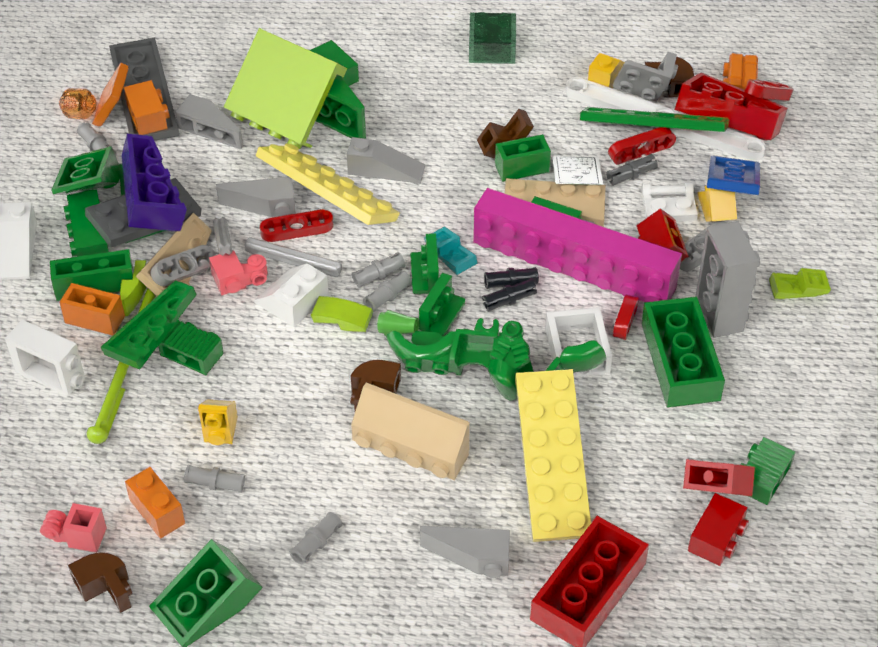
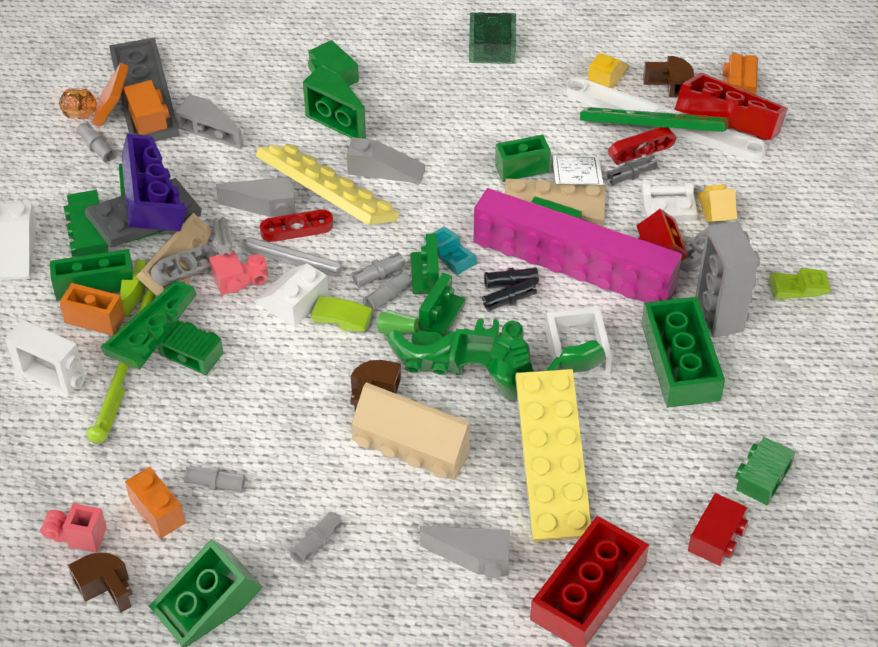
(87, 172): green slope -> none
(218, 421): yellow slope -> none
(282, 87): lime panel -> none
(517, 128): reddish brown brick -> none
(625, 317): red beam -> none
(645, 80): light grey bracket -> none
(719, 477): red brick -> none
(734, 175): blue tile -> none
(768, 90): red beam -> none

